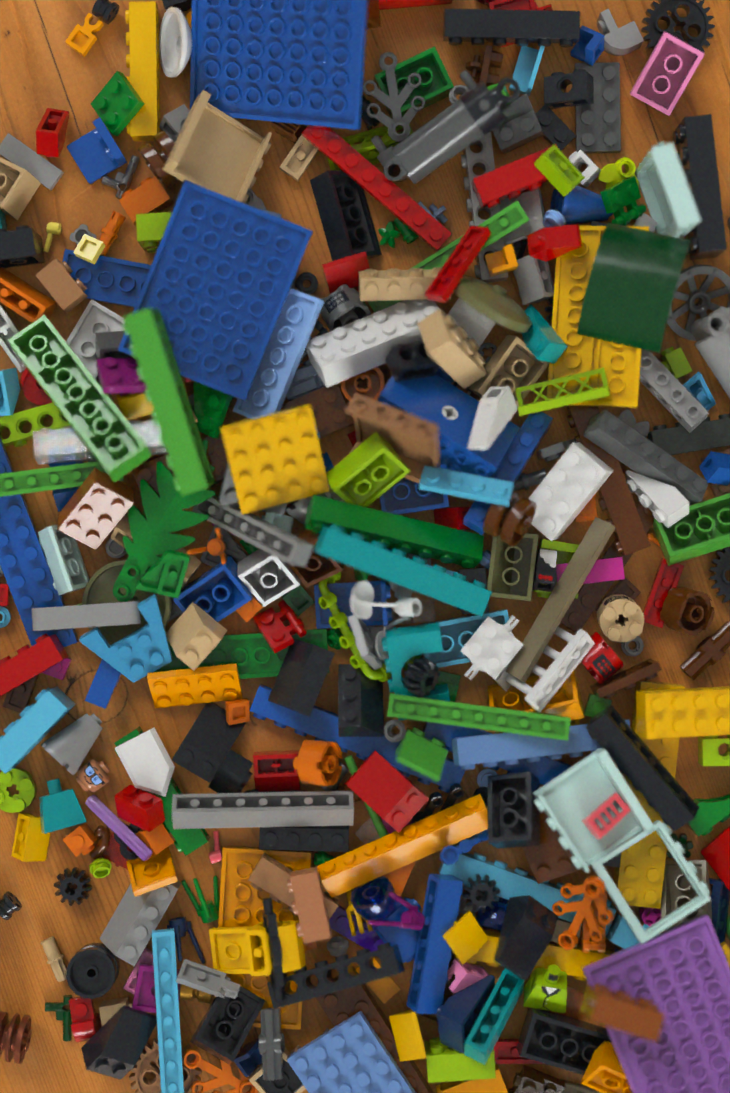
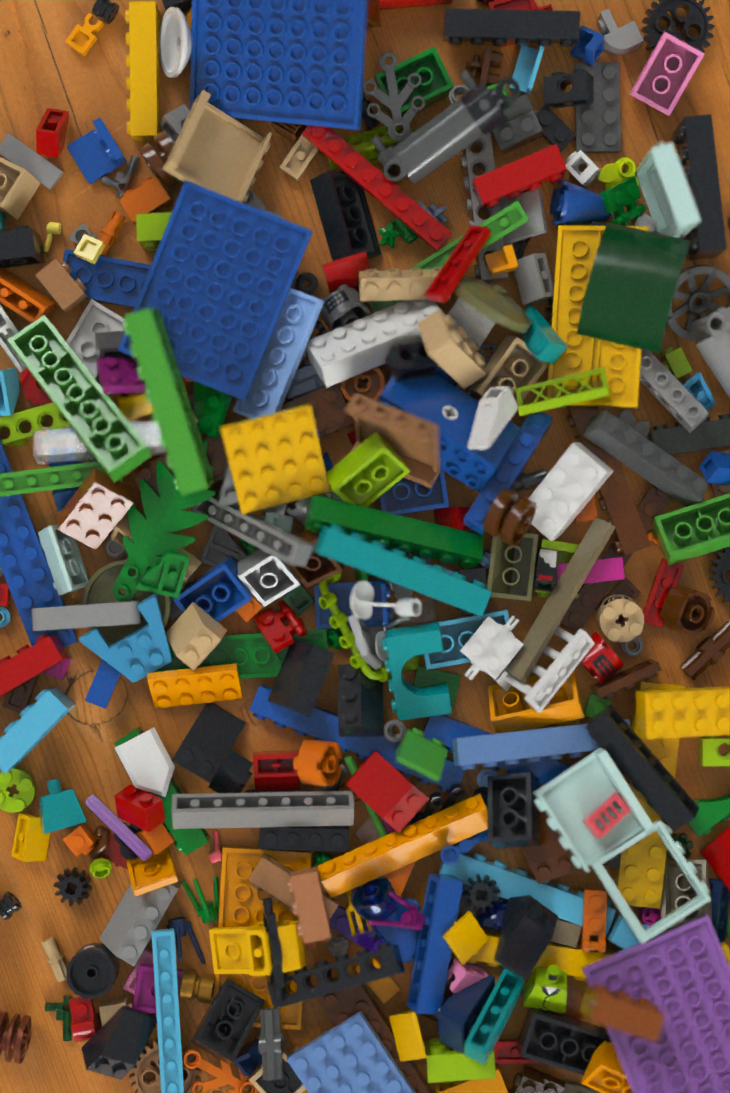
(74, 742): light grey cone -> none
(93, 775): nougat head -> none
(117, 103): green plate -> none
(207, 980): light grey hinge -> none
(215, 547): orange plant -> none
(237, 711): orange plate -> none
(421, 677): black gear -> none
(466, 485): medium azure plate -> none
(479, 716): bright green plate -> none
(553, 218): light blue plate -> none
(553, 241): red slope -> none
(553, 452): dark grey wing -> none
(559, 170): lime slope -> none
(584, 910): orange plant -> none
(662, 499): white slope -> none

